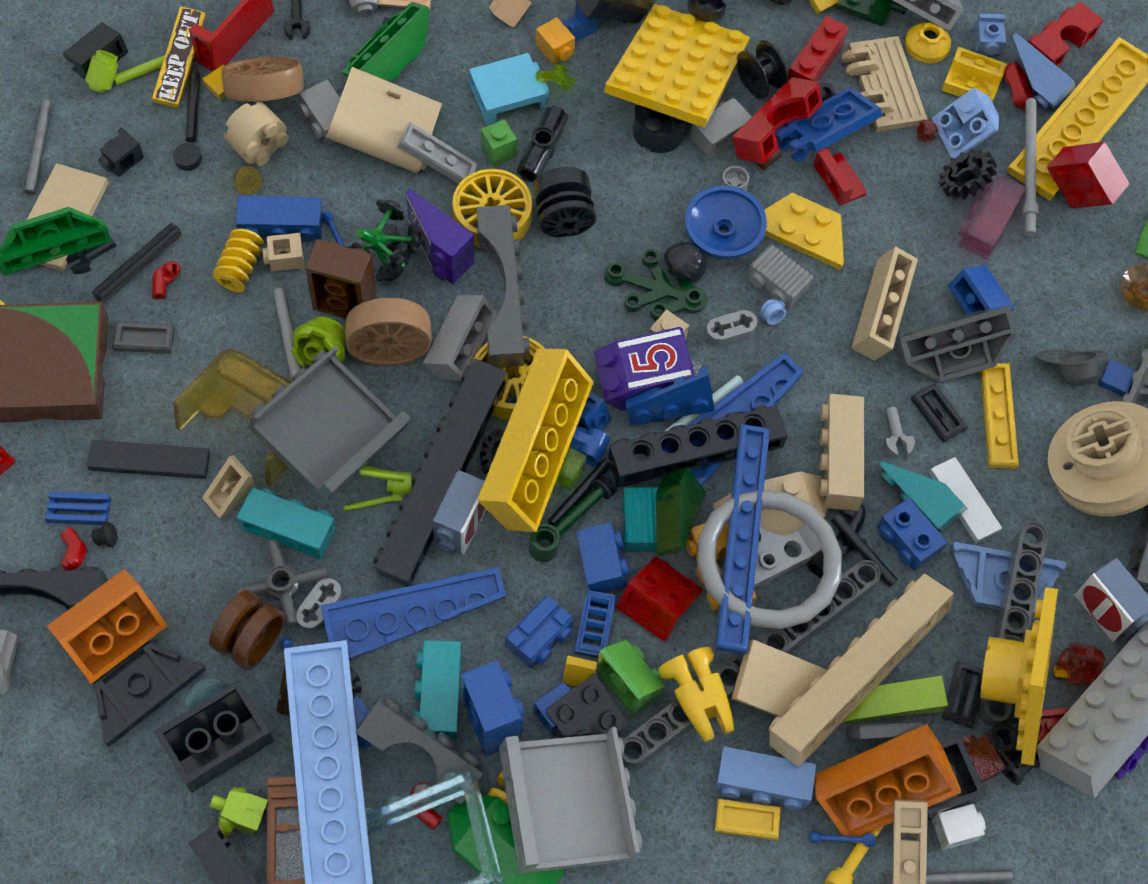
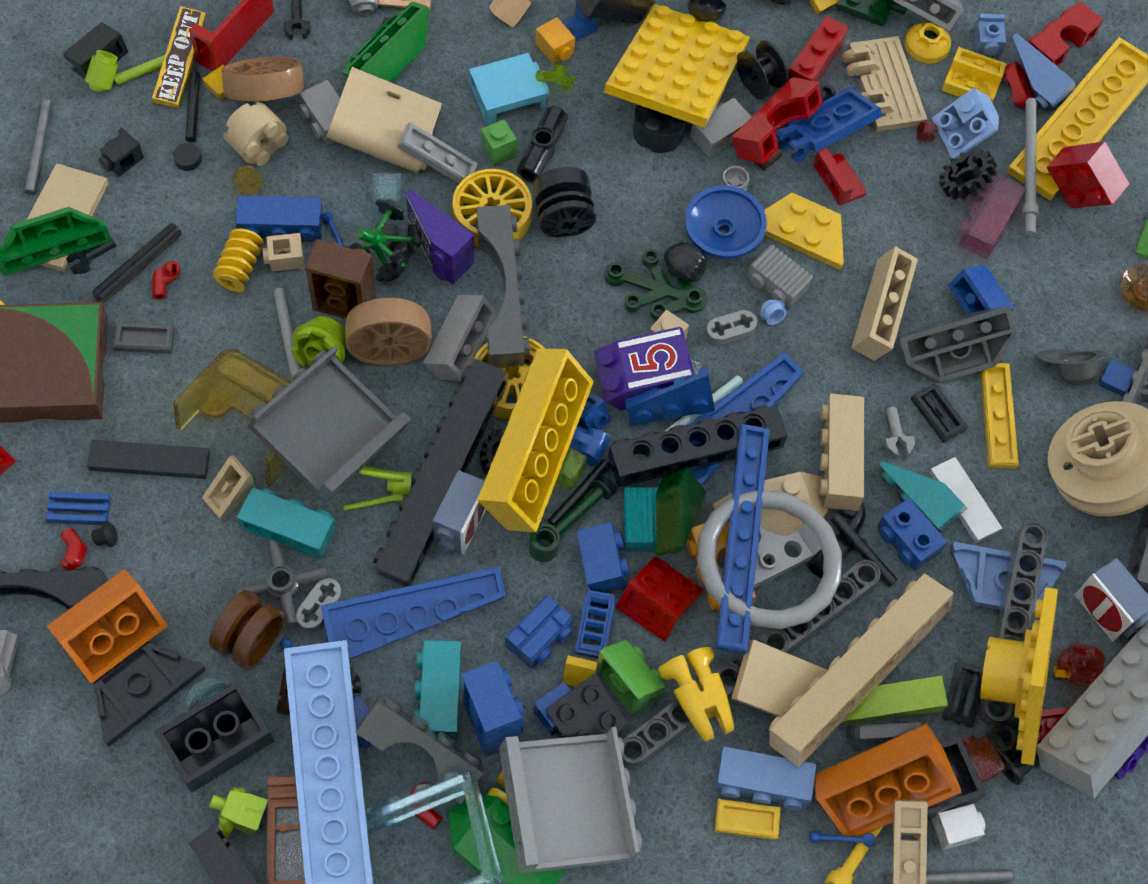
(387, 187): none -> clear light blue brick

